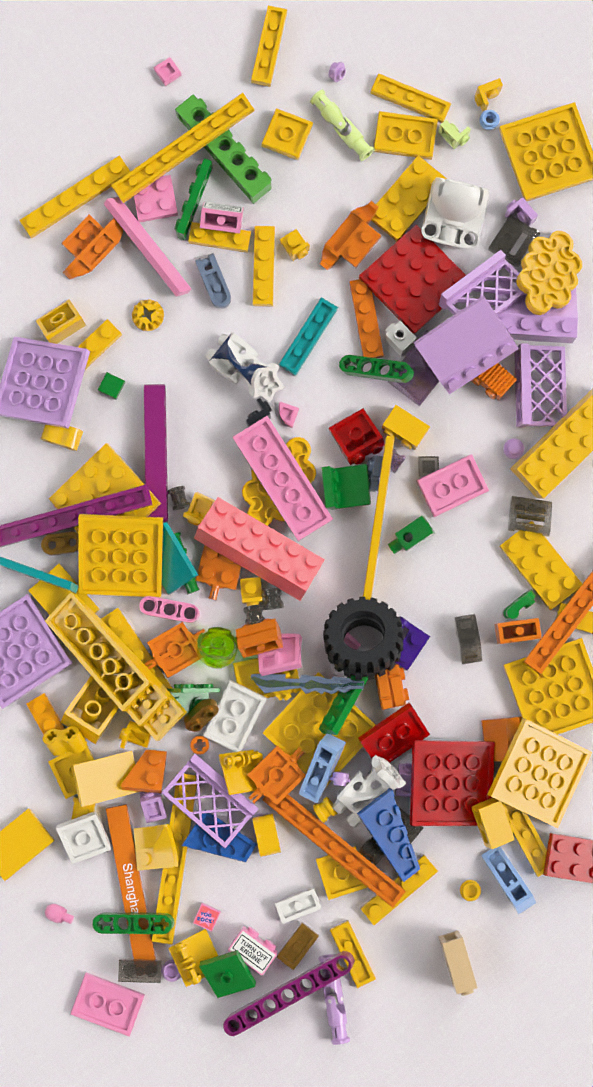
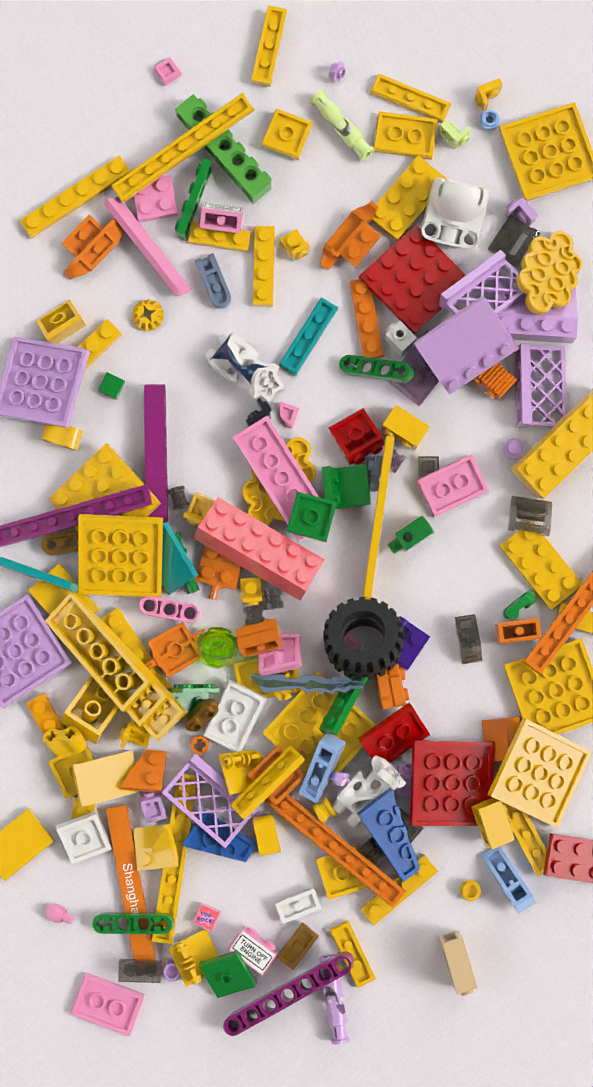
(267, 782): none -> yellow plate
(311, 517): none -> green plate

